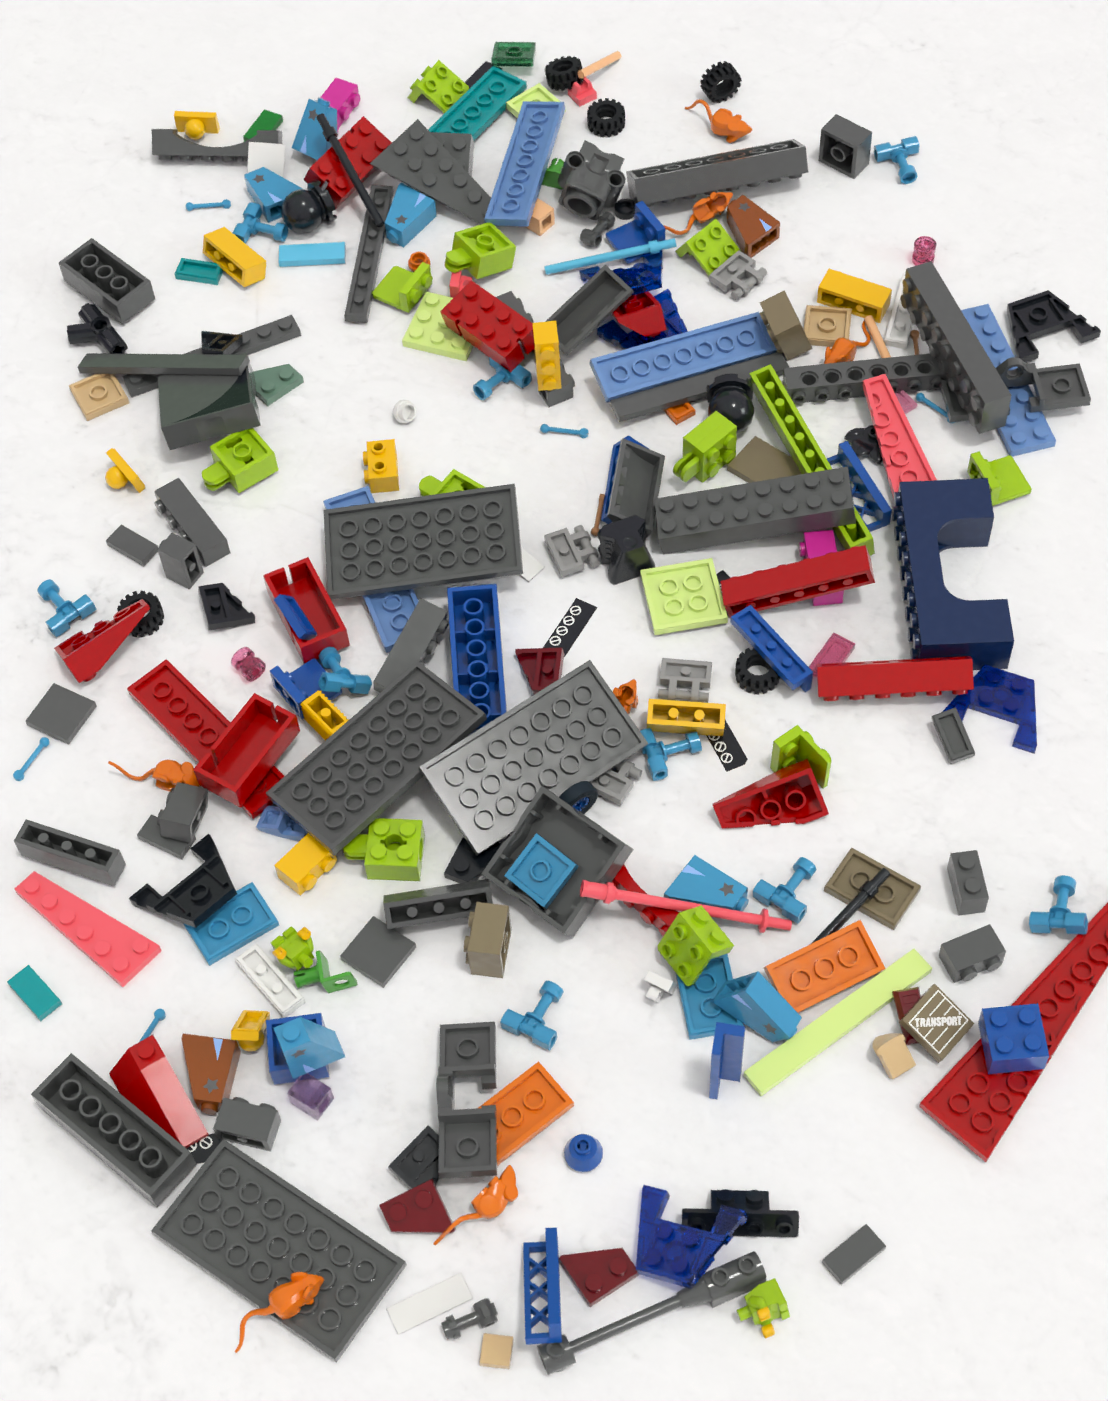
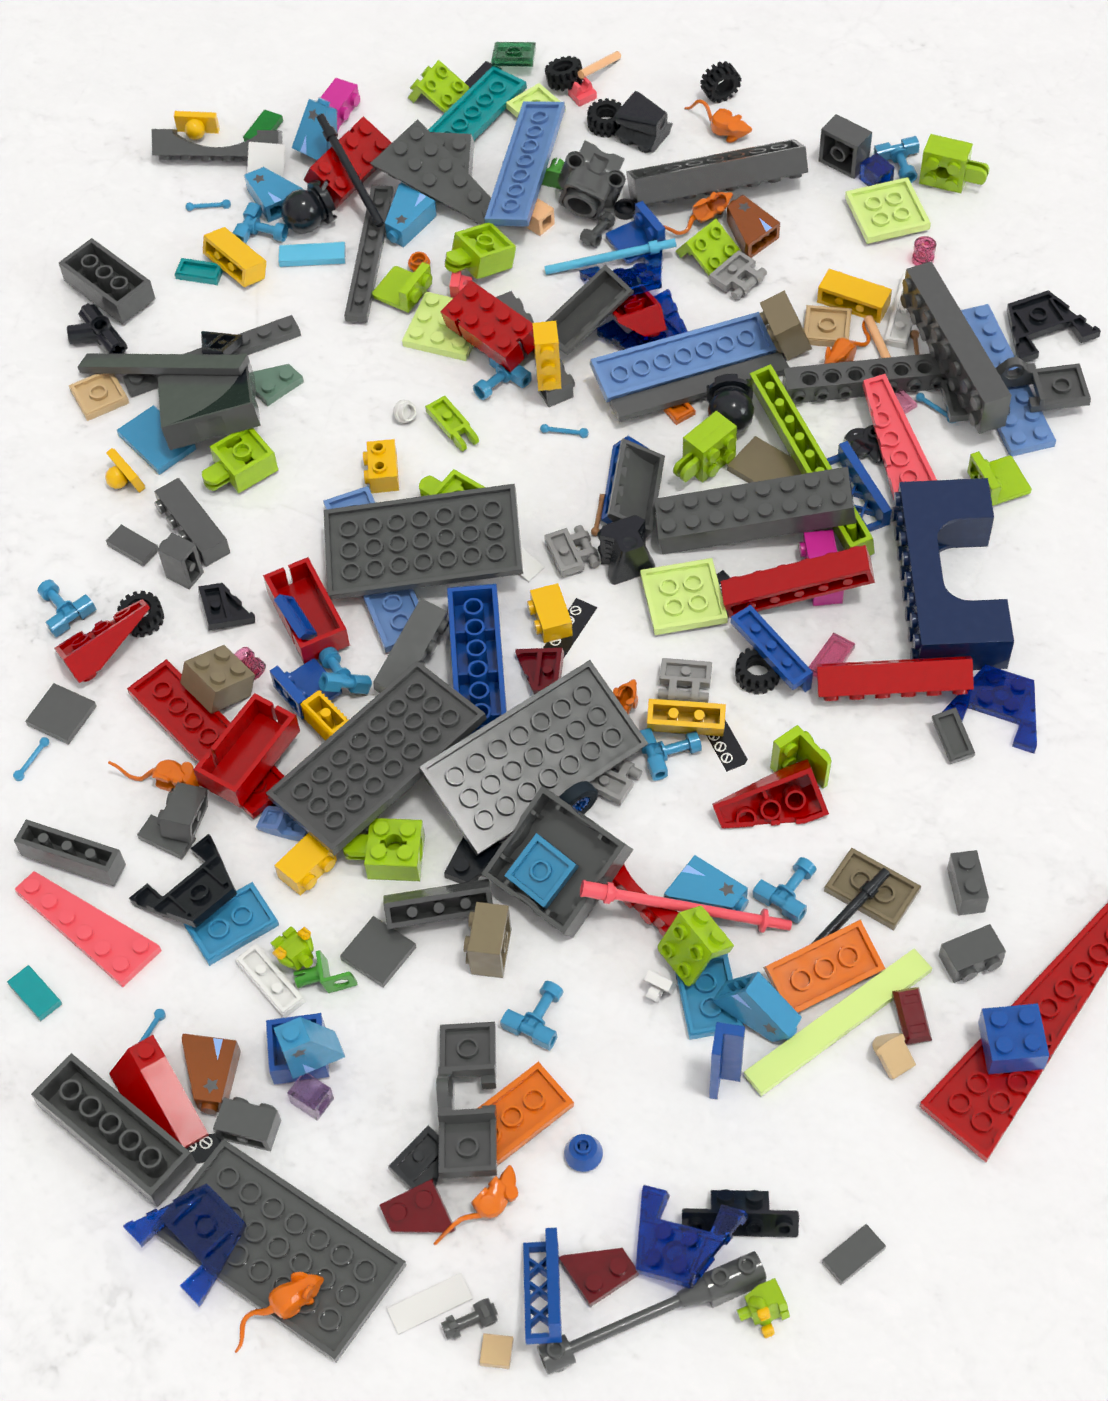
(148, 441): none -> dark azure tile
(203, 1226): none -> clear blue wing
(217, 678): none -> dark tan brick
(250, 1029): yellow tile -> none
(451, 422): none -> lime hinge
(550, 613): none -> yellow brick
(642, 123): none -> black piece
(876, 170): none -> clear blue brick
(887, 210): none -> yellowish green plate
(936, 1023): dark tan tile -> none
(949, 164): none -> lime brick
(1059, 915): dark azure bar -> none

